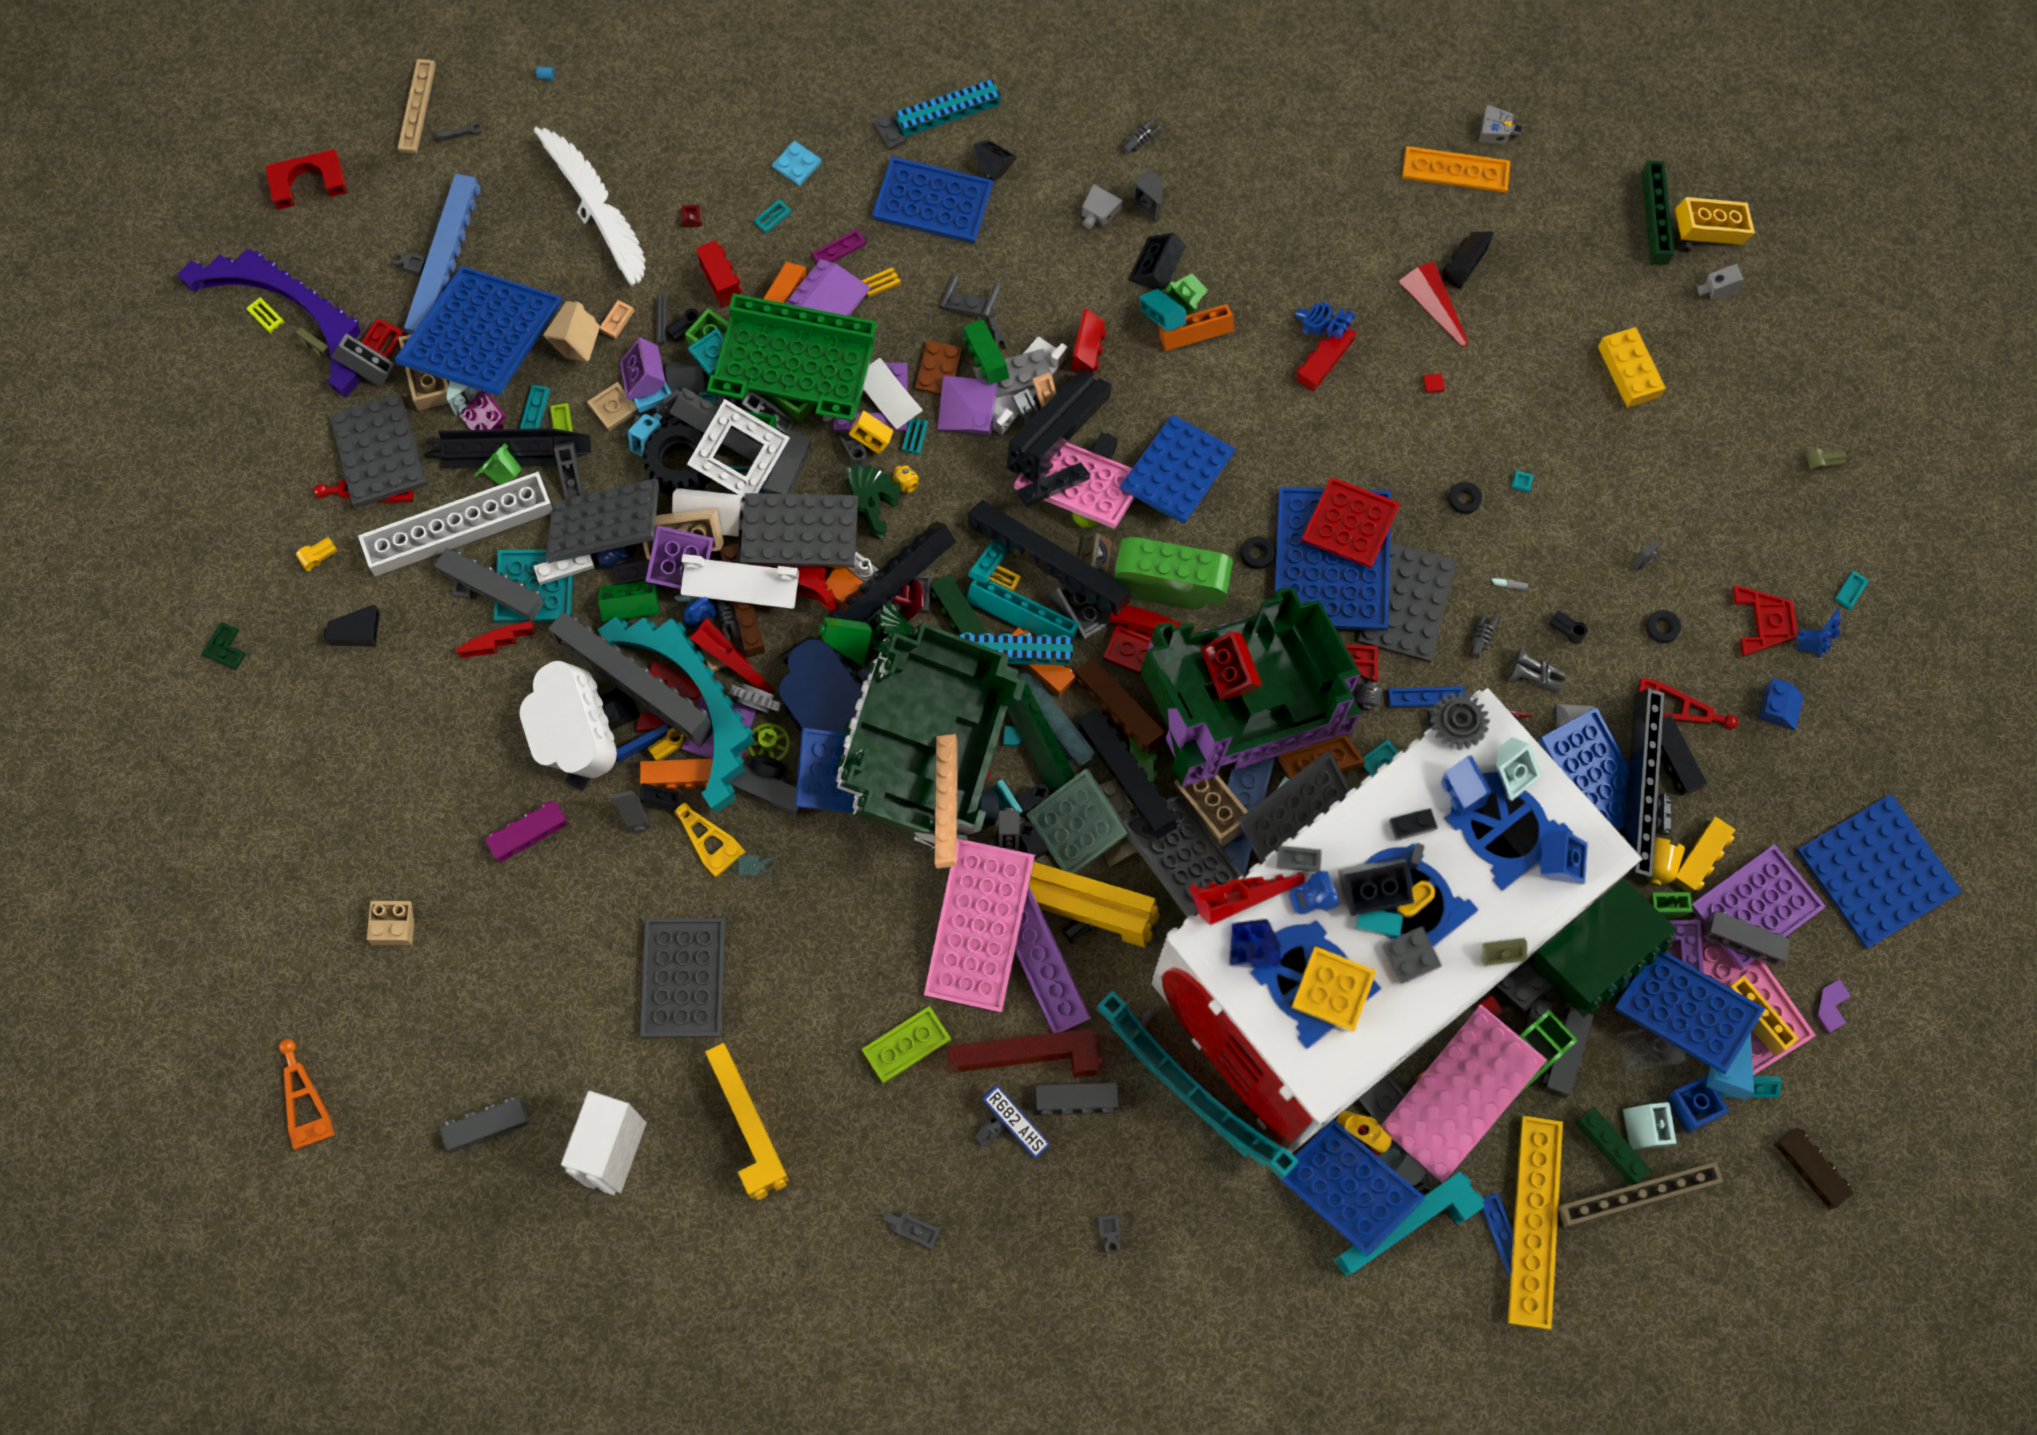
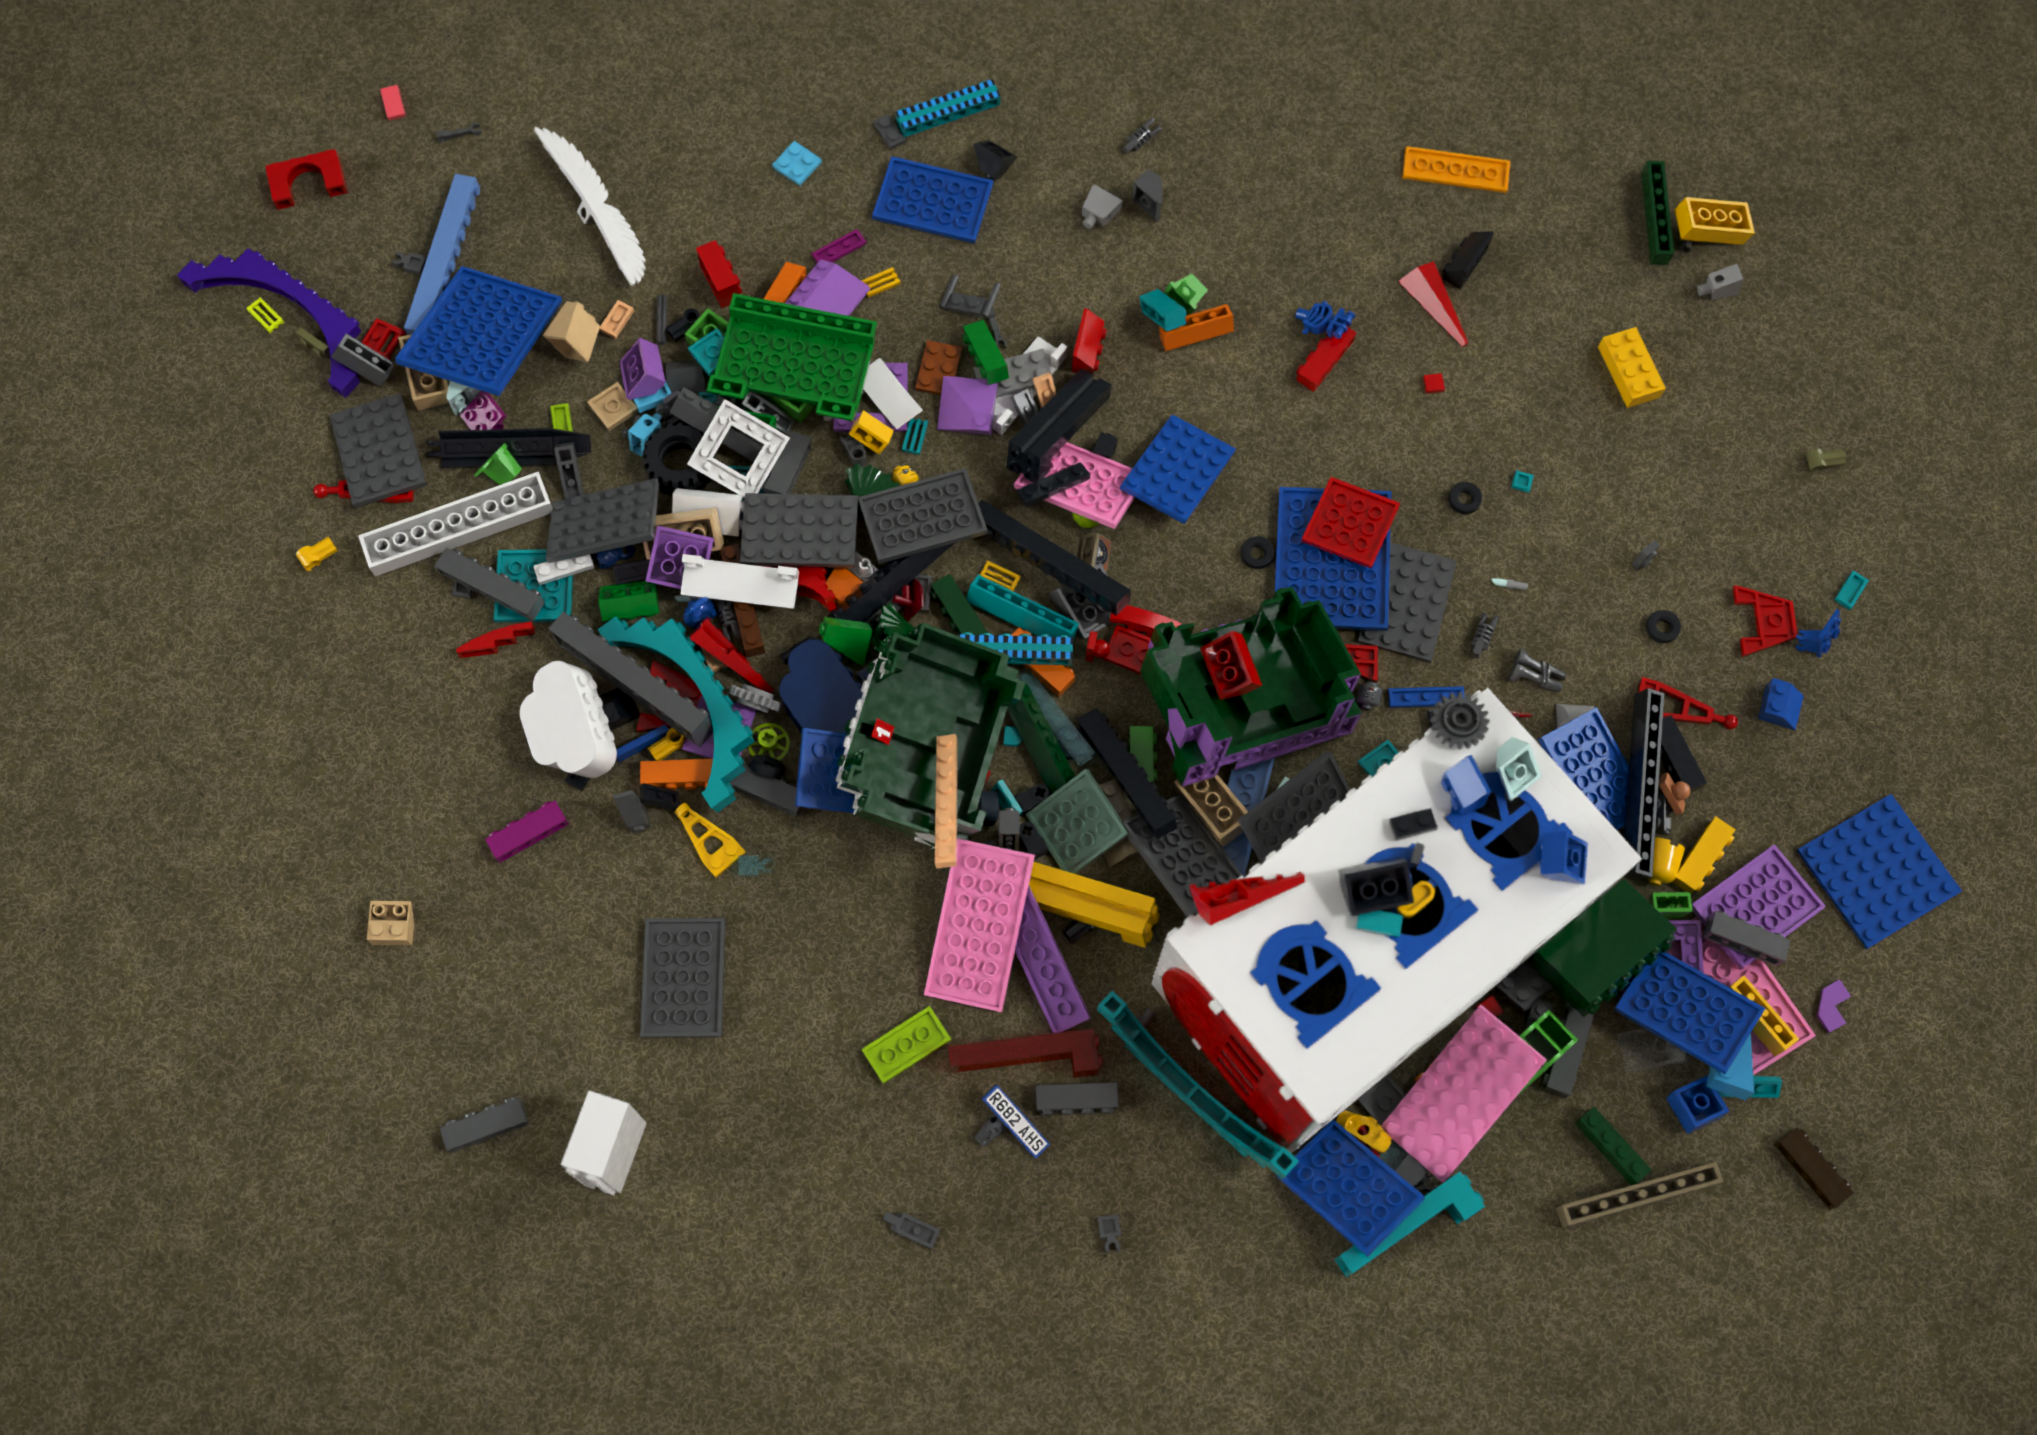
(220, 649): dark green tile -> none
(312, 1131): orange plate -> none
(354, 629): black slope -> none
(393, 102): none -> coral tile
(416, 106): tan plate -> none
(535, 407): teal tile -> none
(545, 73): dark azure hinge -> none
(691, 216): dark red tile -> none
(757, 221): teal tile -> none
(768, 1170): yellow brick -> none
(882, 731): none -> red sticker
(922, 515): none -> dark grey plate
(988, 562): teal tile -> none
(1096, 647): none -> red tile
(1120, 706): reddish brown brick -> none
(1157, 261): black slope -> none
(1173, 573): bright green brick -> none
(1254, 945): clear blue slope -> none
(1299, 859): dark grey plate -> none
(1317, 893): blue piece -> none
(1334, 989): yellow plate -> none
(1341, 748): dark orange plate -> none
(1412, 955): dark grey plate -> none
(1498, 126): light grey torso -> none
(1500, 1228): blue tile -> none
(1504, 951): olive plate -> none
(1535, 1223): yellow plate -> none
(1567, 627): black piece -> none
(1649, 1126): light aqua slope -> none
(1674, 793): none -> nougat tile

